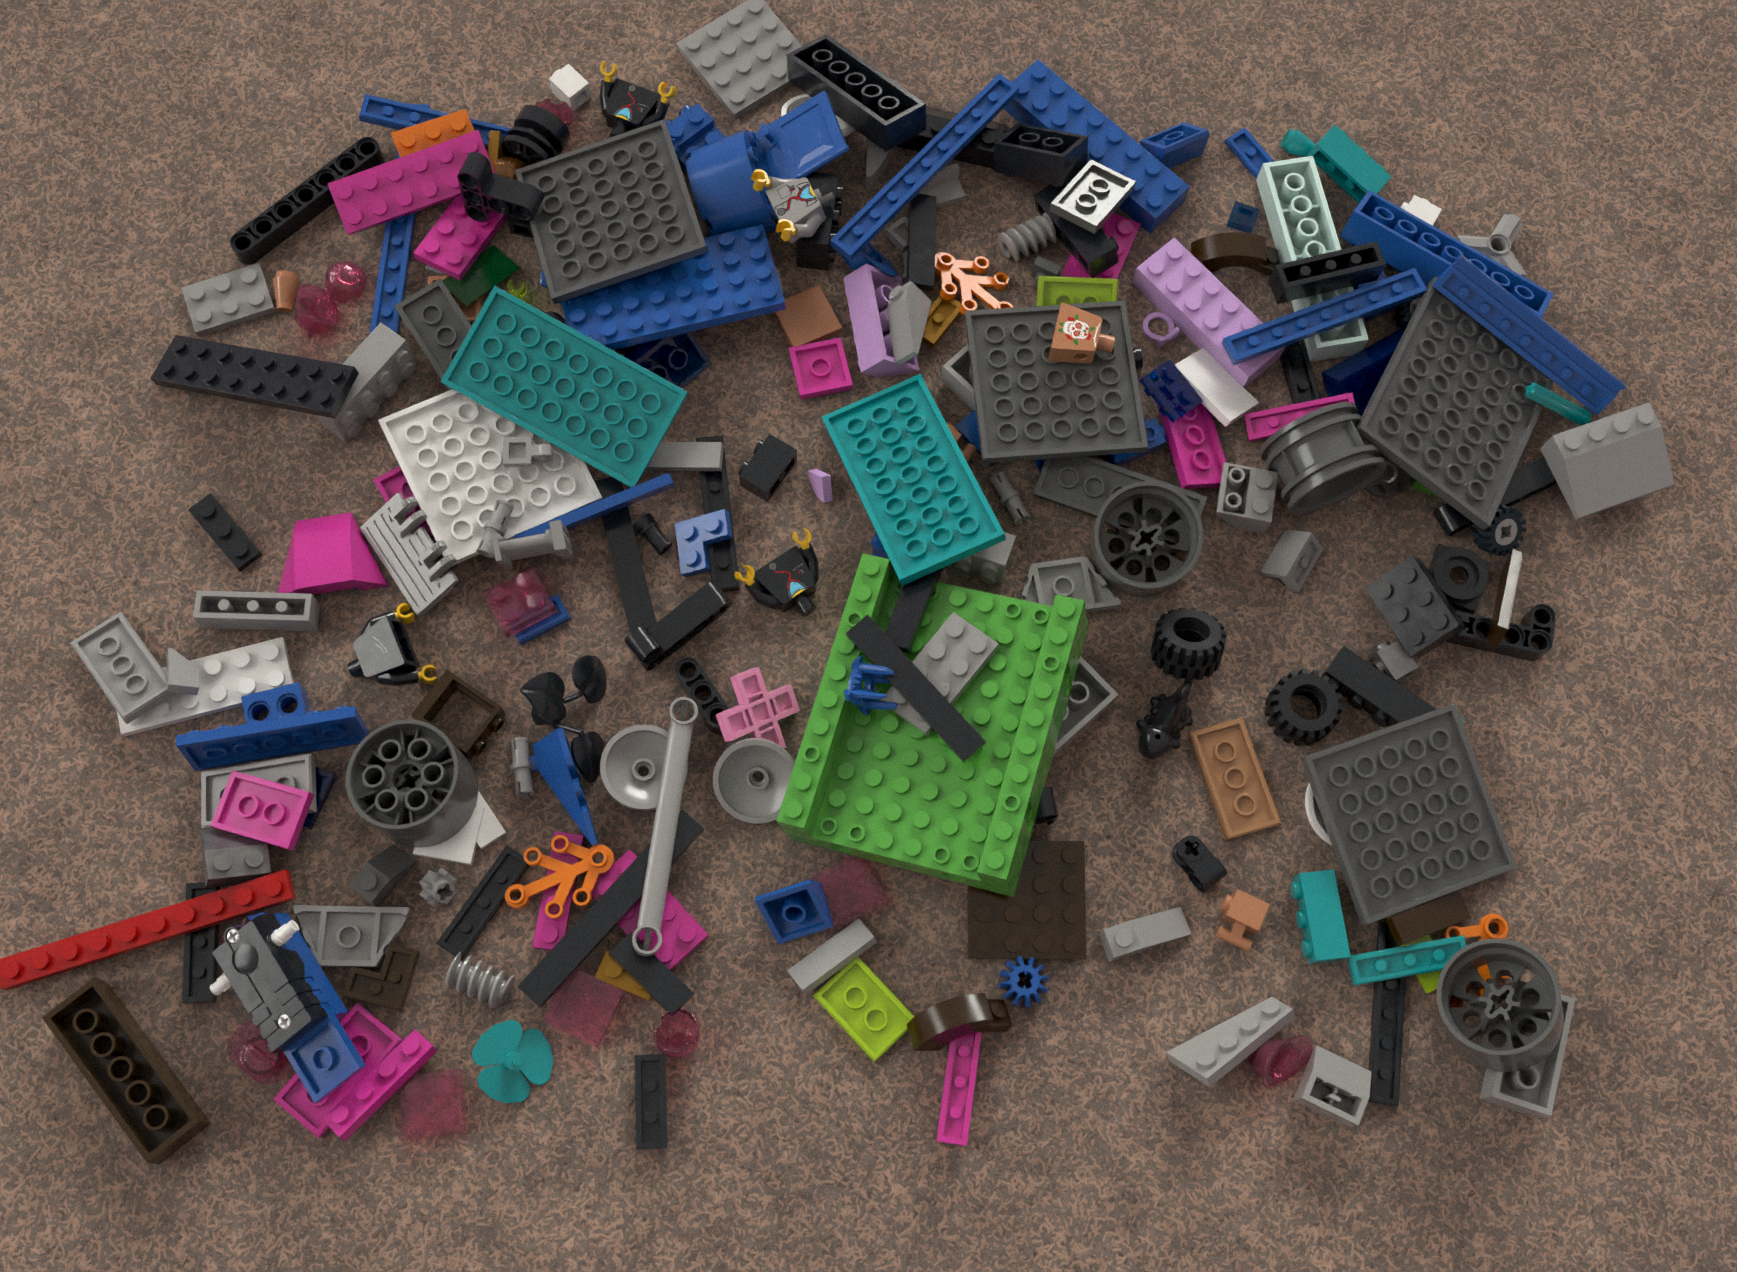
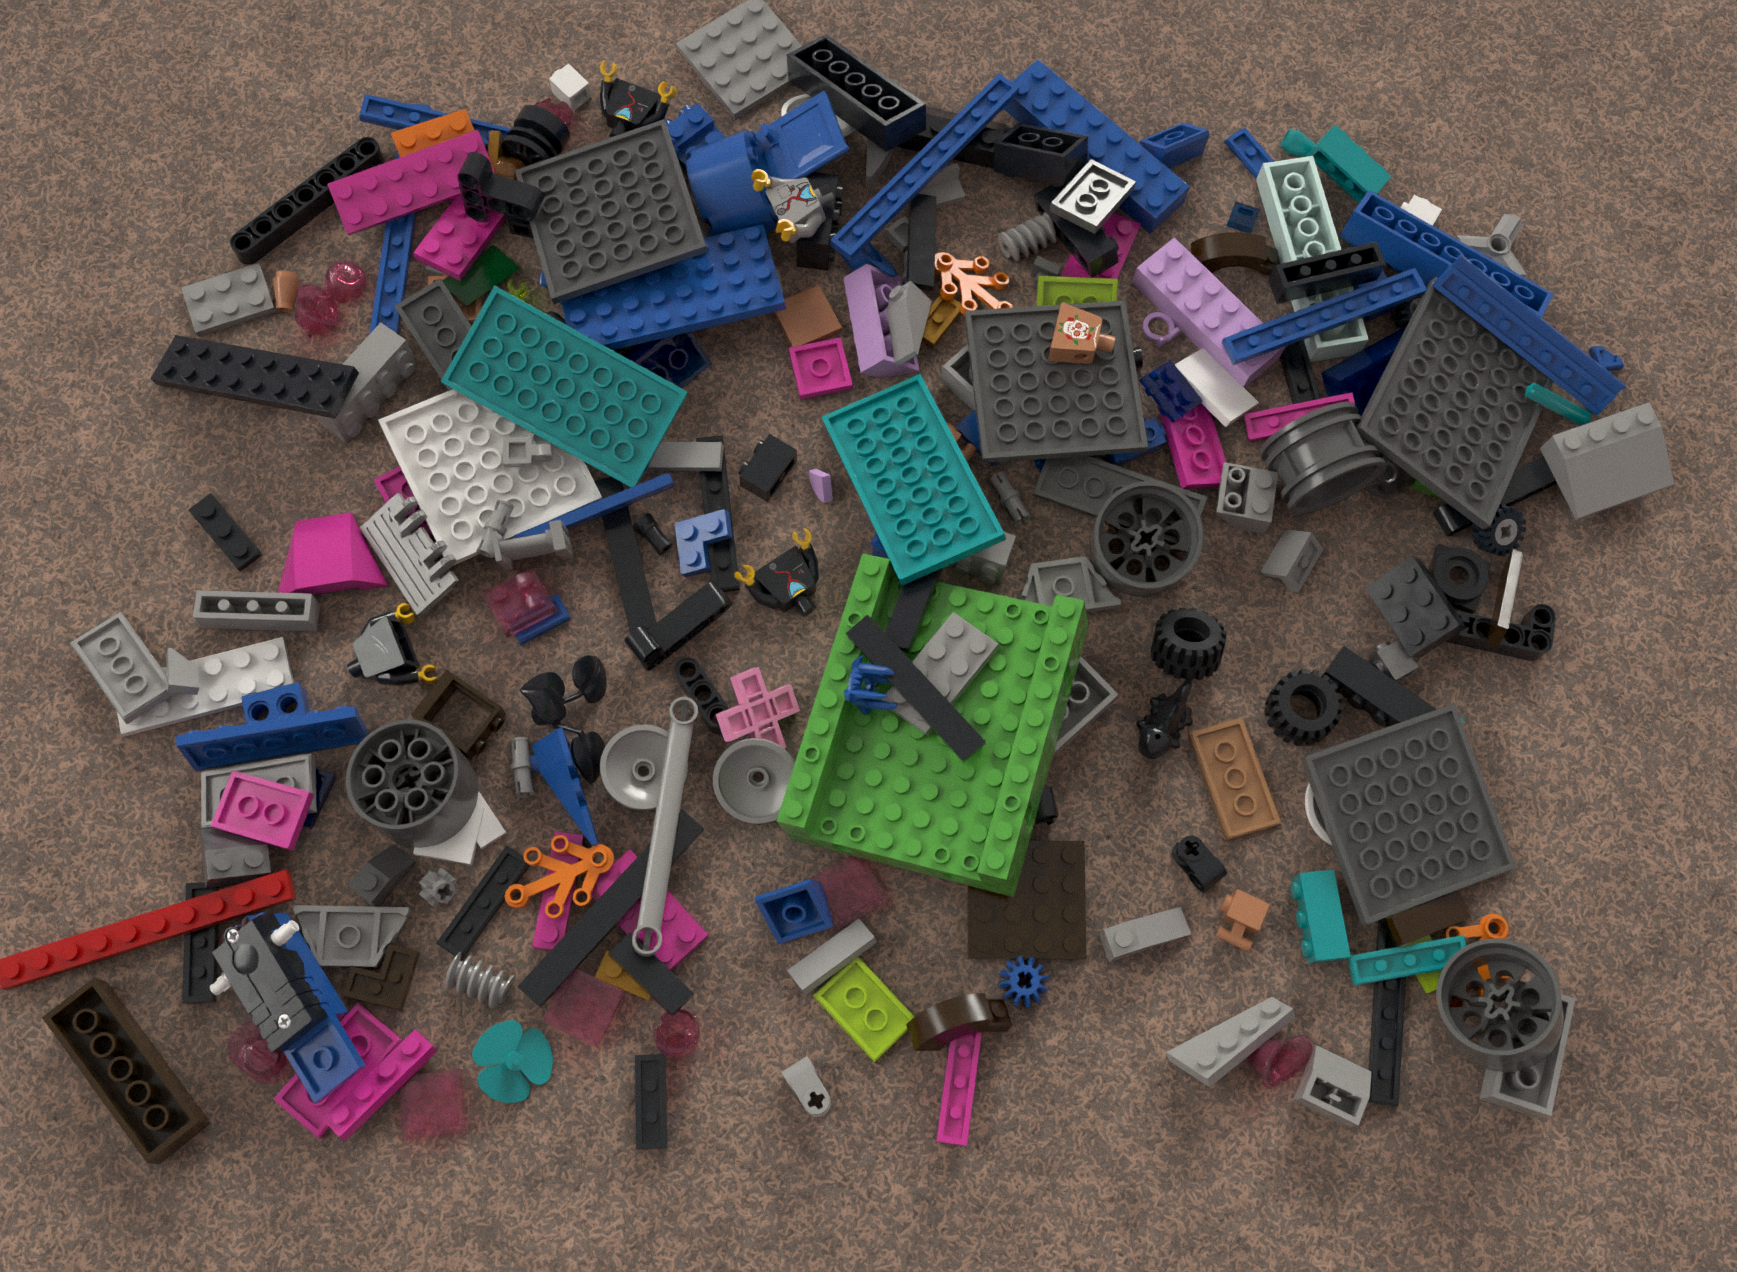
(805, 1083): none -> light grey piece
(1606, 358): none -> blue tile

